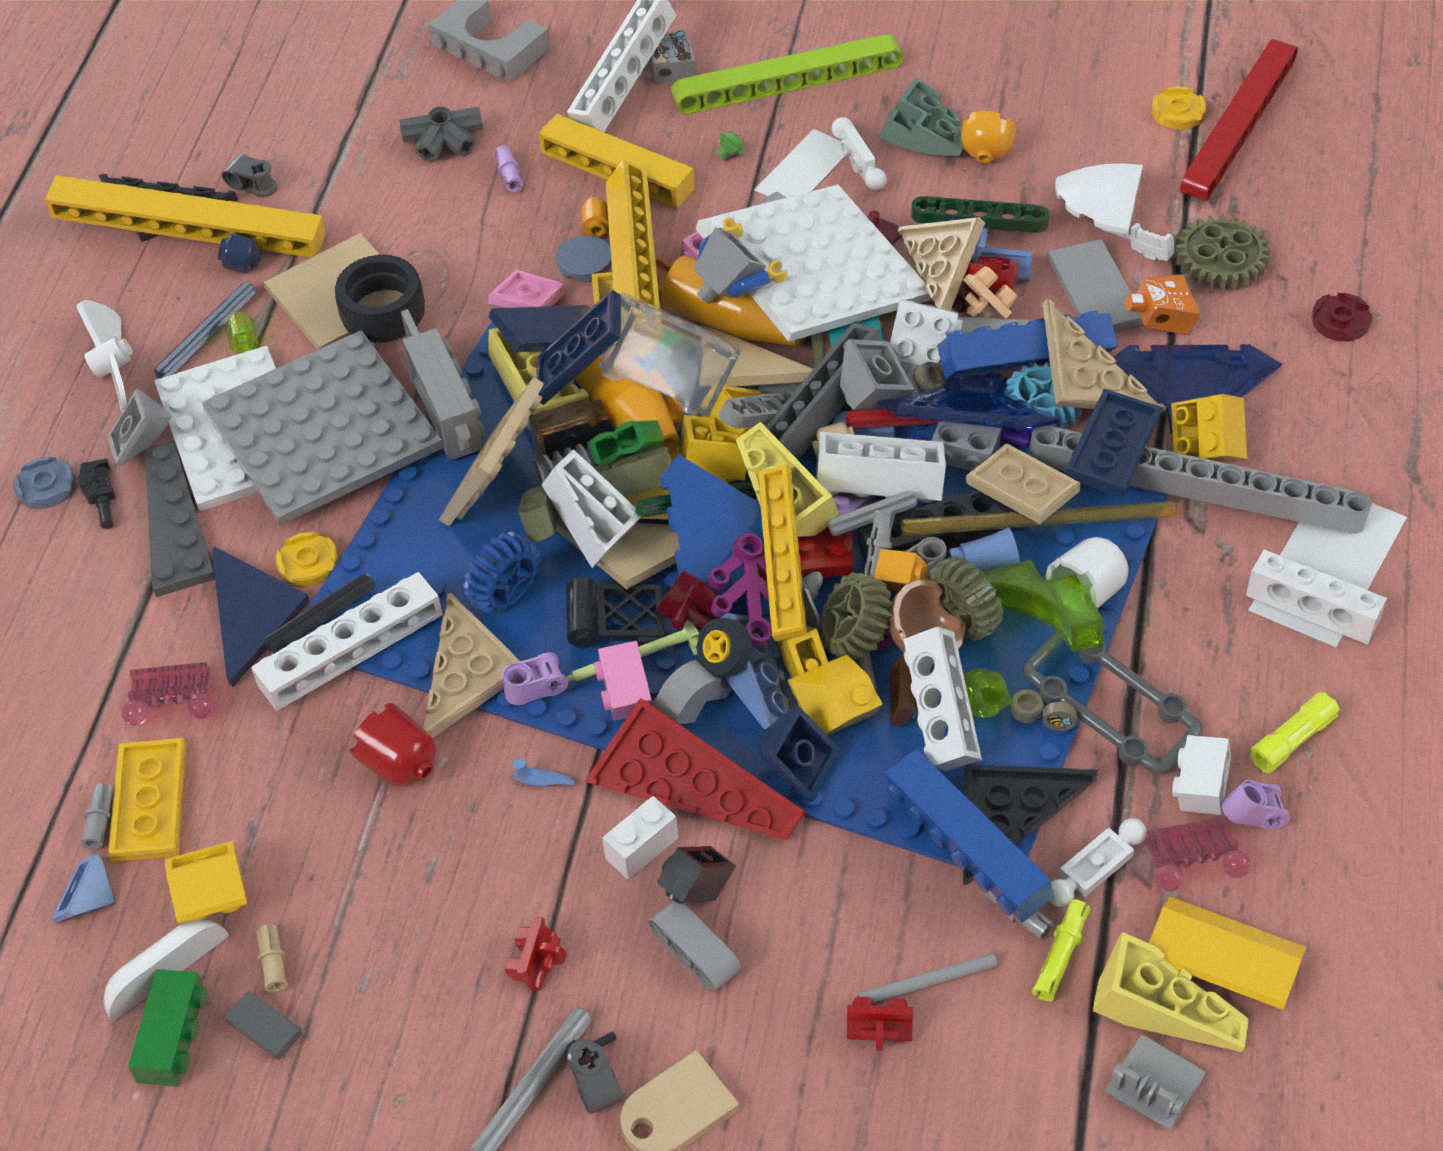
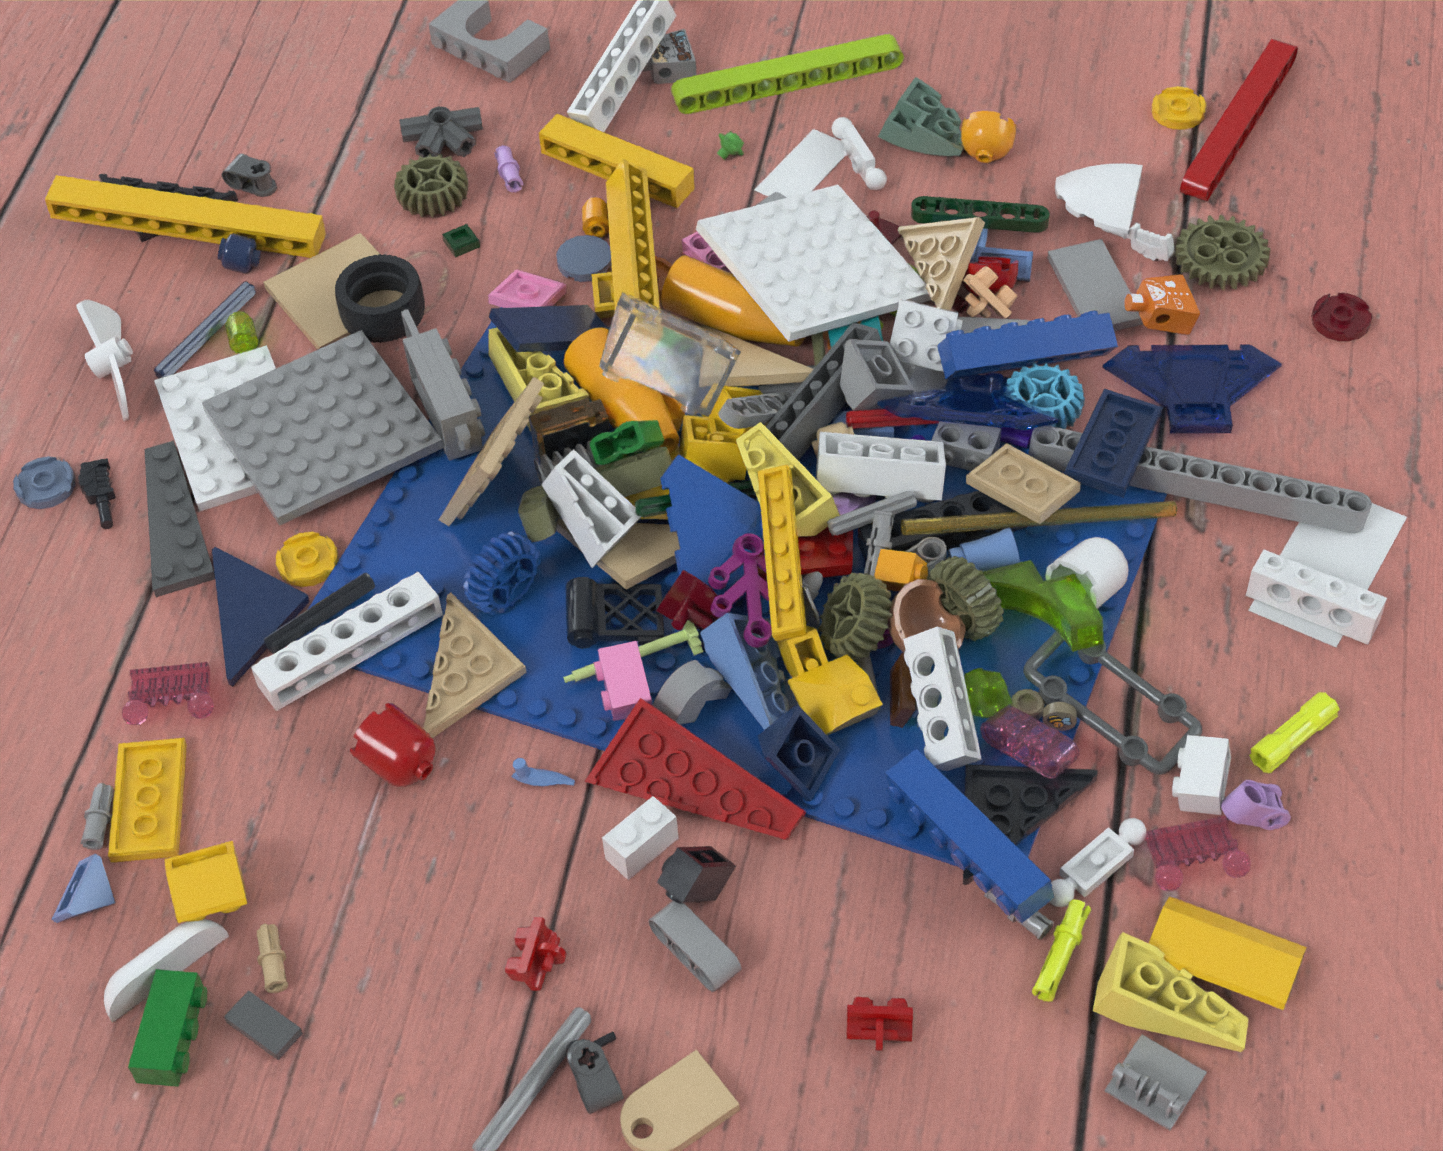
(137, 427): light grey slope -> none
(431, 185): none -> olive gear
(461, 240): none -> dark green tile
(532, 679): lavender piece -> none
(579, 346): dark blue tile -> none
(724, 647): black wheel -> none
(730, 266): light grey torso -> none
(928, 376): dark tan tile -> none
(930, 978): light grey bar -> none
(1030, 741): none -> clear pink beam
(1081, 368): tan tile -> none
(1210, 428): yellow slope -> none

